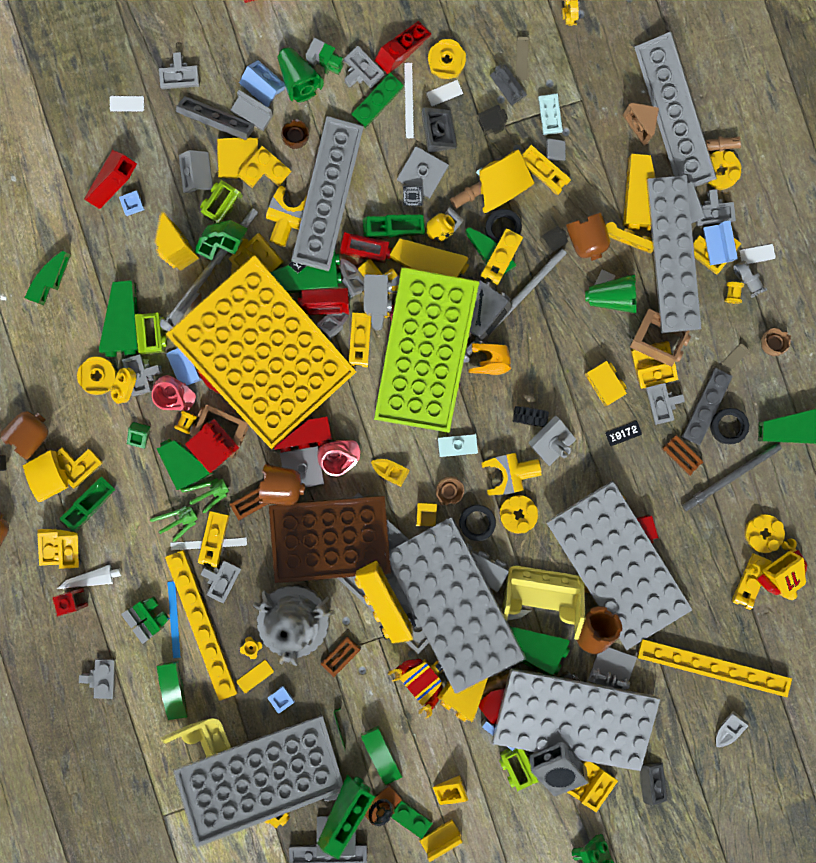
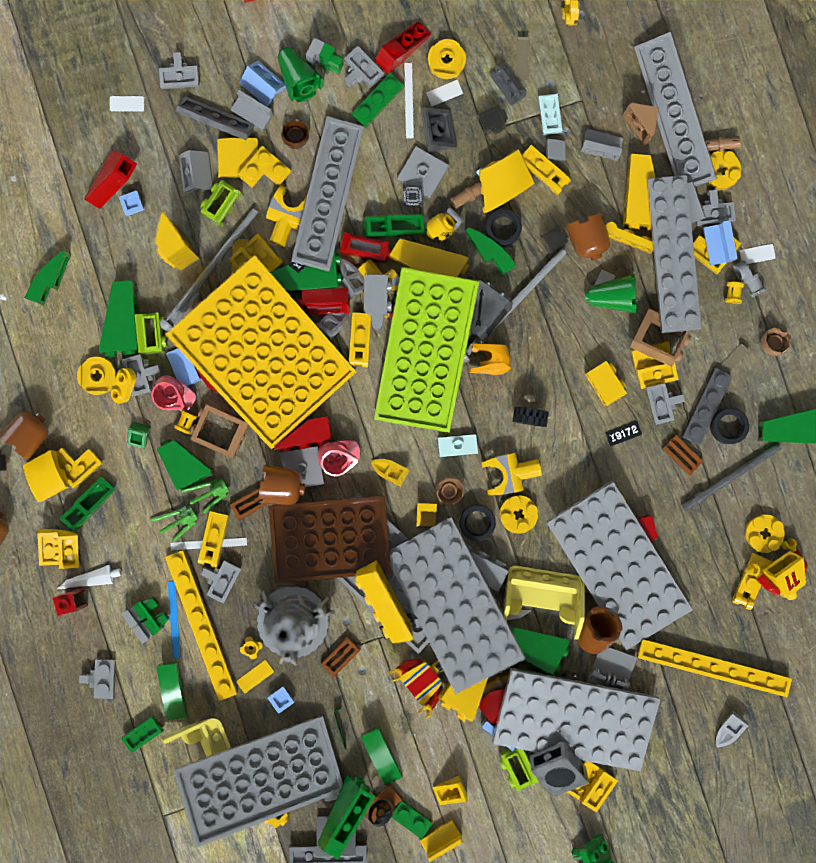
(142, 734): none -> green plate
(212, 445): red hinge -> none
(222, 235): green brick -> none
(502, 255): yellow plate -> none
(552, 441): light grey tile -> none
(602, 144): none -> light grey panel
(653, 783): flat silver slope -> none

